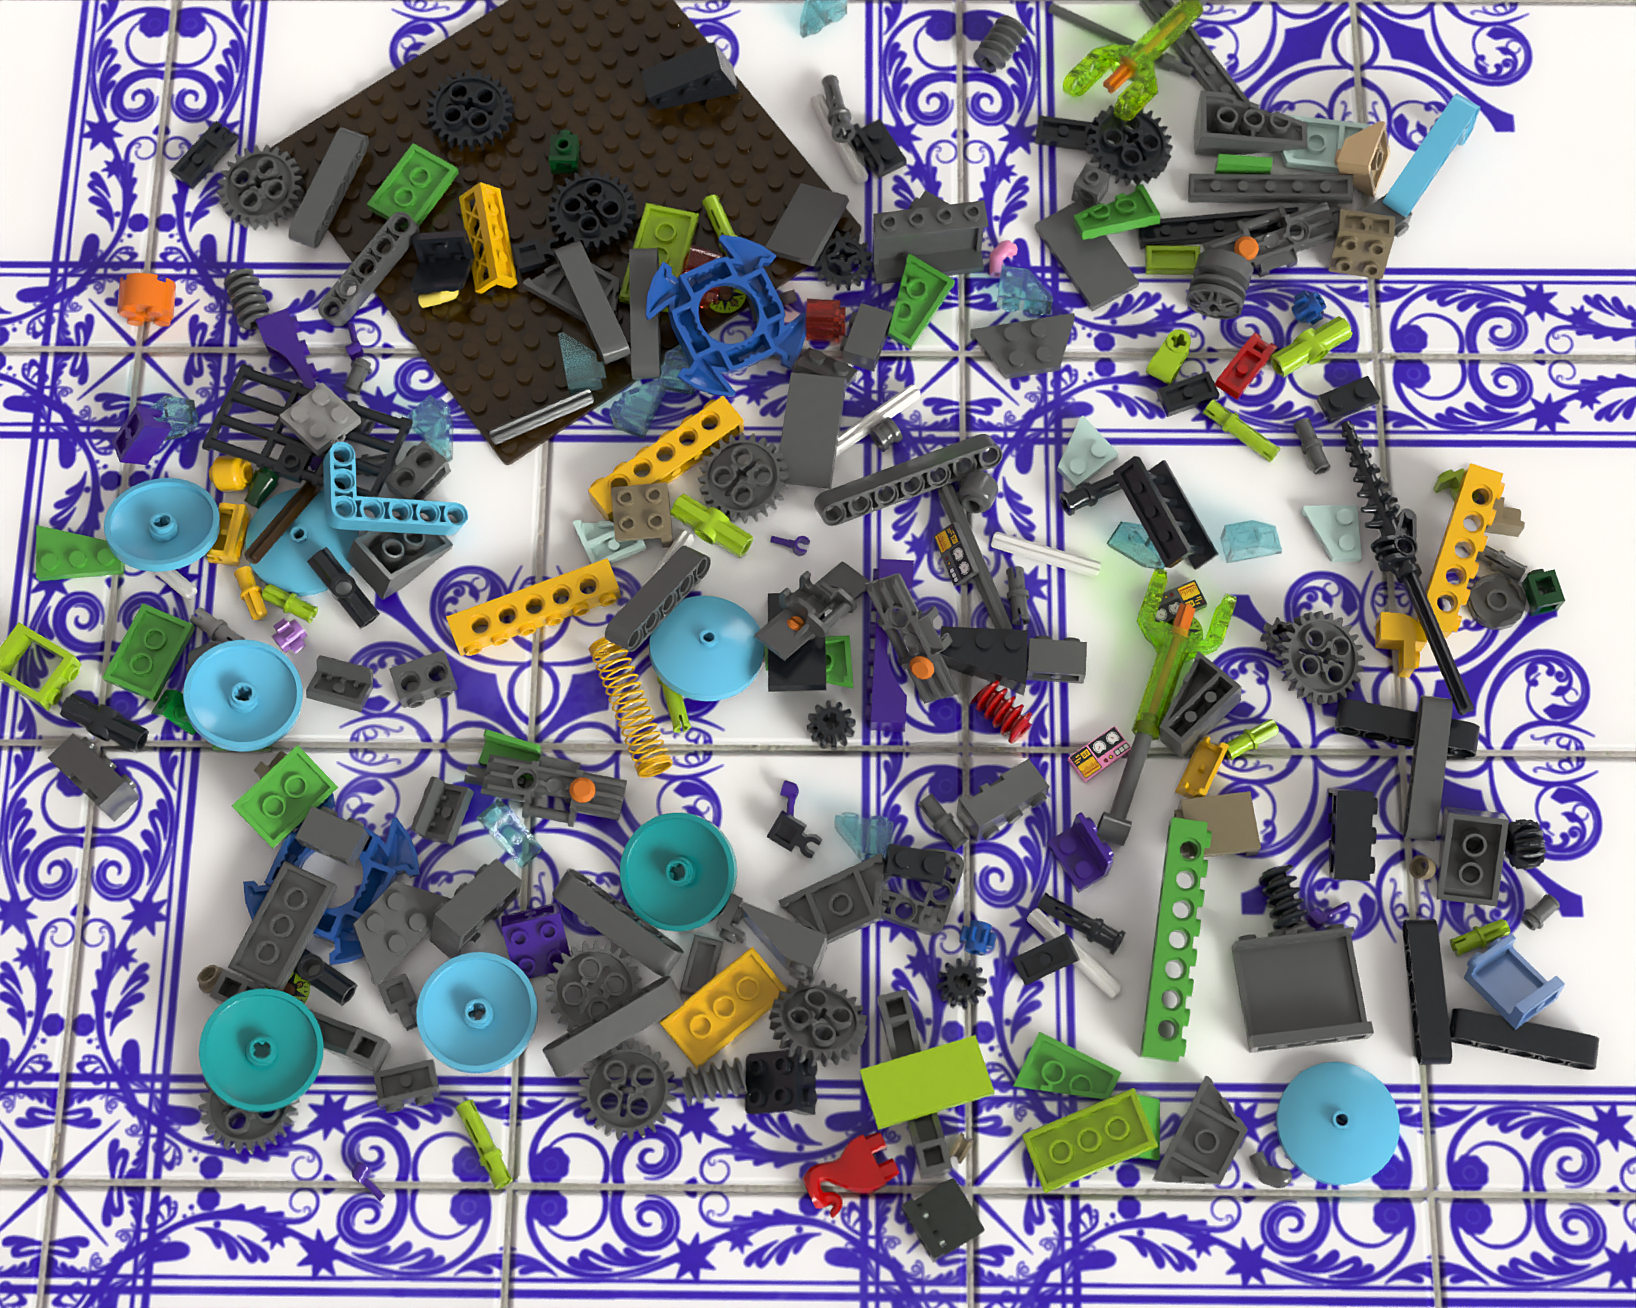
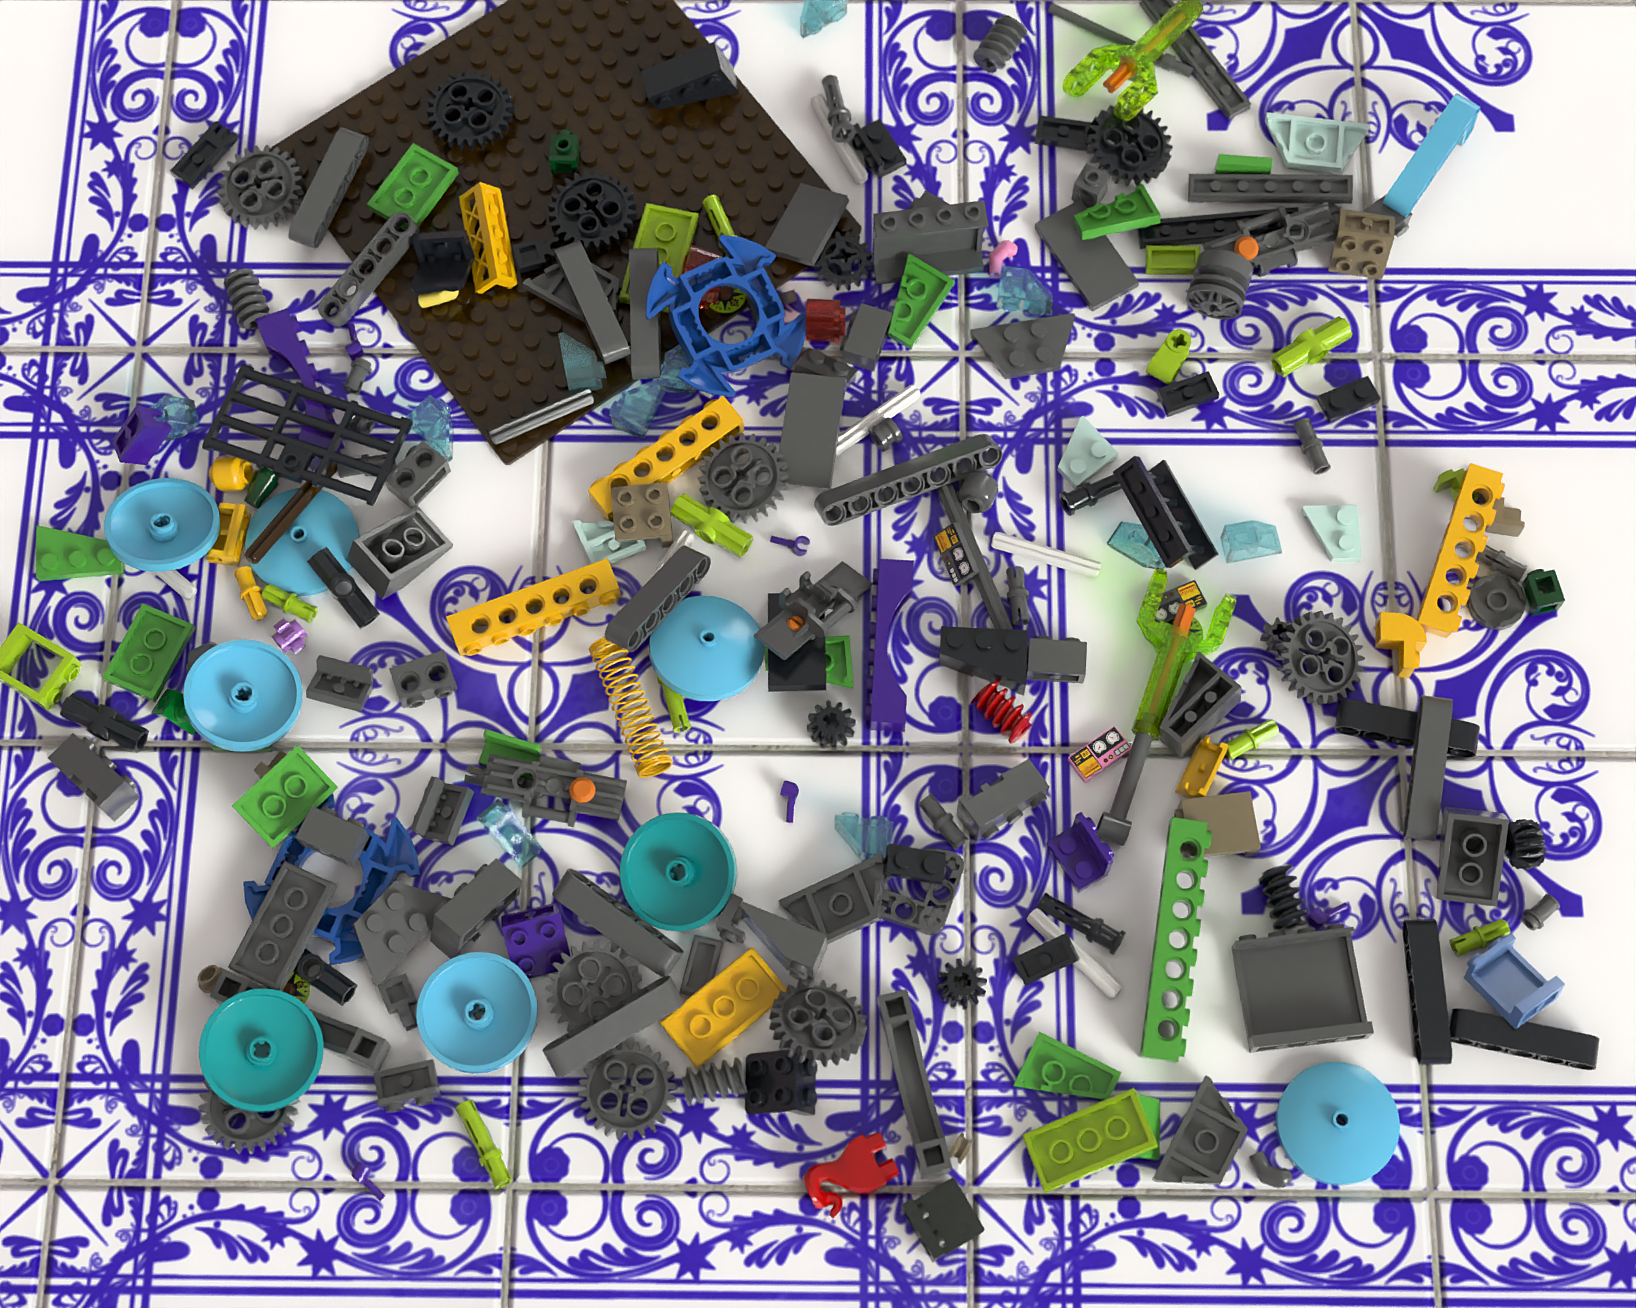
(146, 299): orange brick -> none
(216, 629): light grey pin -> none
(320, 419): light grey plate -> none
(381, 507): medium azure beam -> none
(790, 832): black plate -> none
(918, 634): dark grey piece -> none
(926, 1082): lime tile -> none
(977, 937): blue gear -> none
(1232, 423): lime pin -> none
(1240, 128): dark grey wedge -> none
(1245, 366): red plate -> none
(1308, 307): blue gear -> none
(1352, 834): black wedge -> none
(1365, 157): tan slope -> none
(1397, 554): black piece -> none
(1418, 869): dark tan hinge -> none

